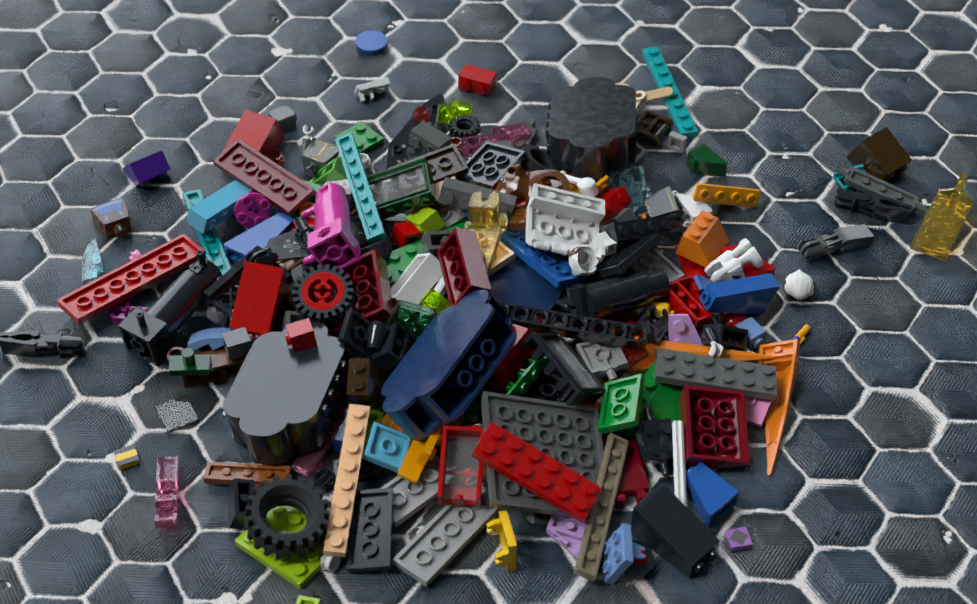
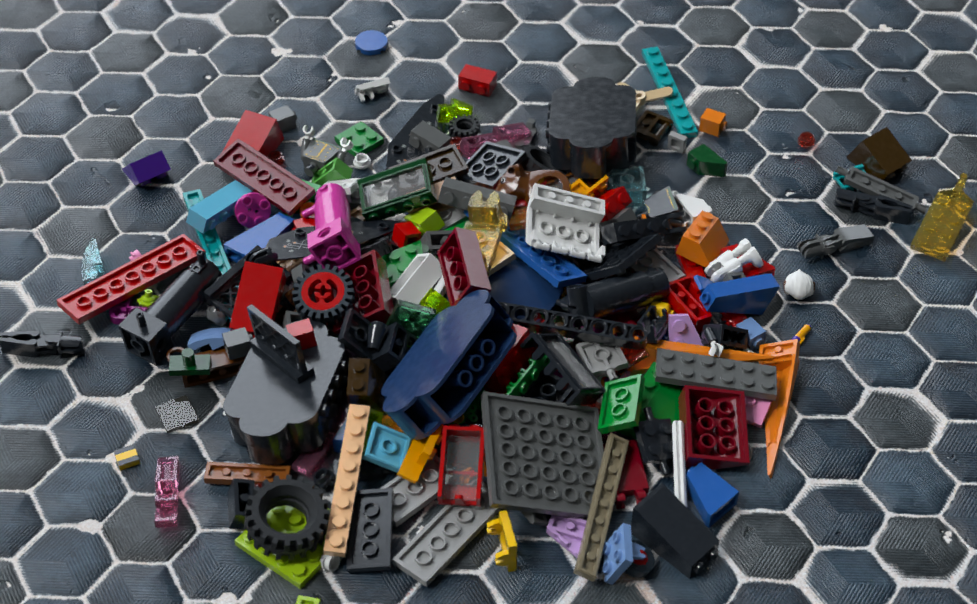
(112, 218): torso -> none
(147, 299): none -> lime plant
(278, 346): none -> black fence
(303, 228): black pin -> none
(360, 188): teal plate -> none
(420, 114): clear red plate -> none
(537, 472): red plate -> none
(583, 261): white hair -> none
(585, 185): white piece -> none
(604, 239): white piece -> none
(712, 122): none -> orange brick
(726, 195): light orange bracket -> none
(738, 539): medium lavender tile -> none
(806, 139): none -> clear red plate

